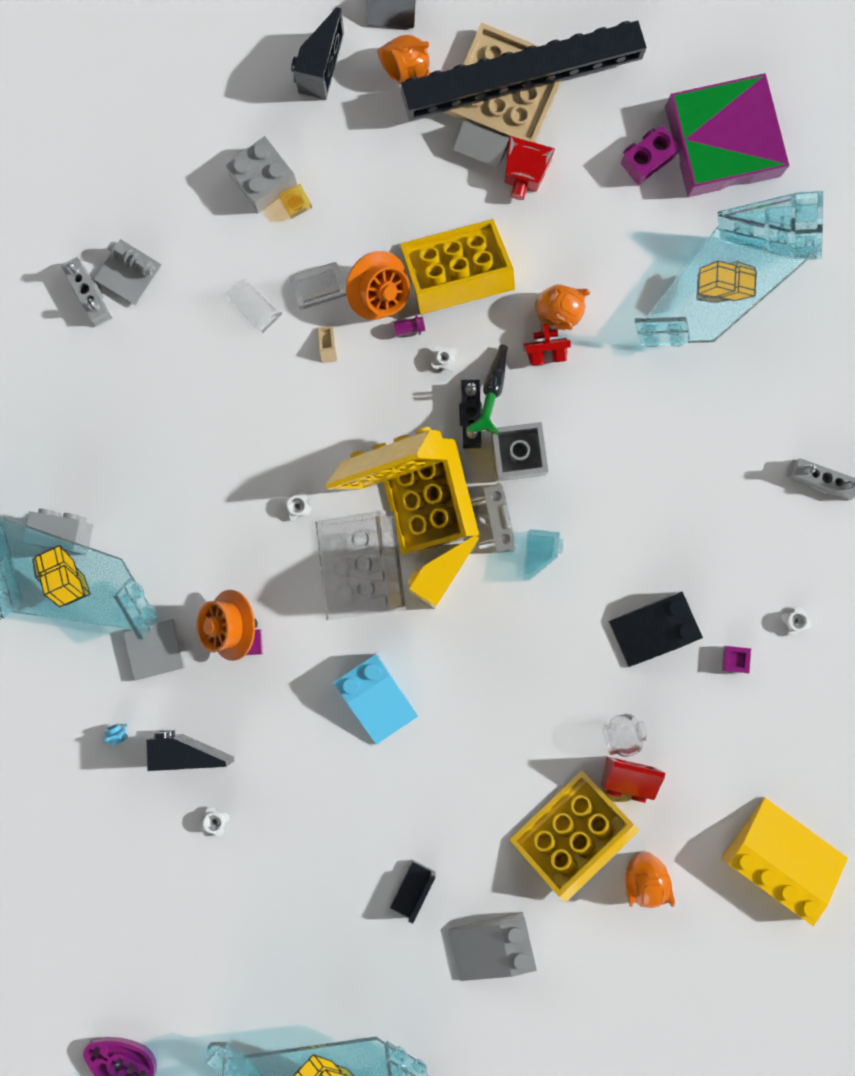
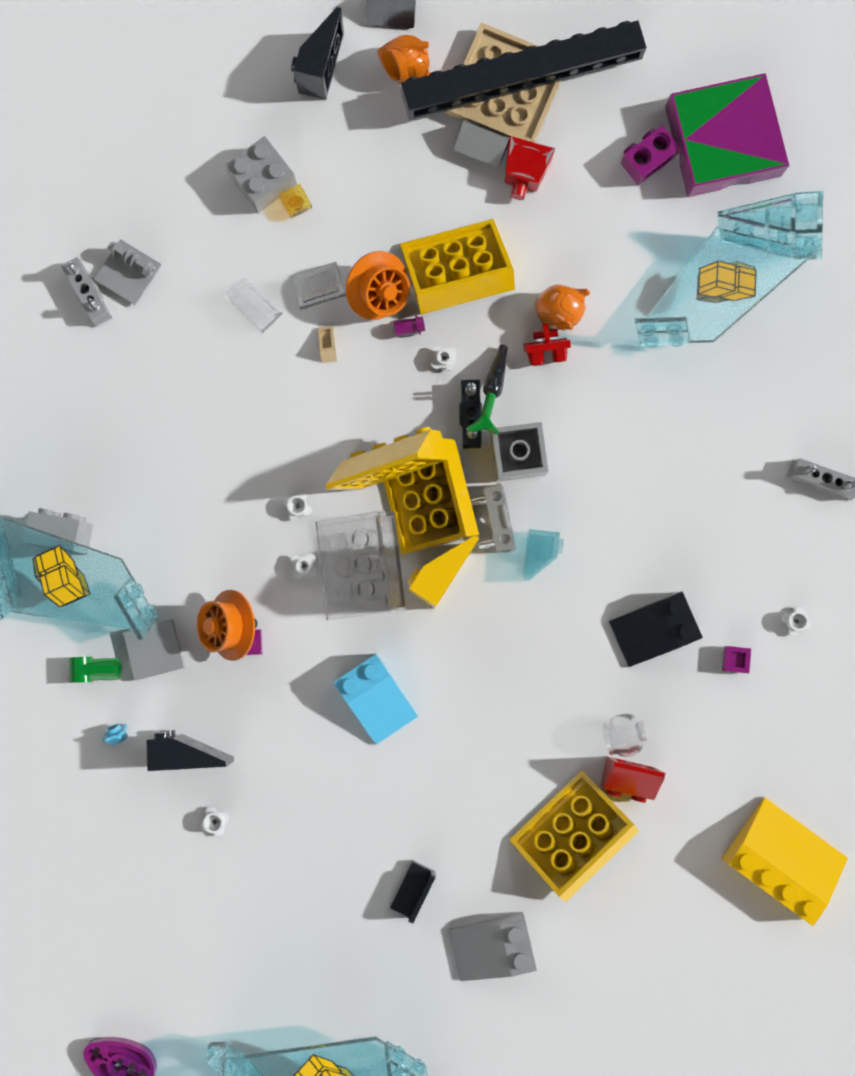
(89, 669): none -> green piece
(309, 571): none -> white plate
(648, 882): orange helmet -> none

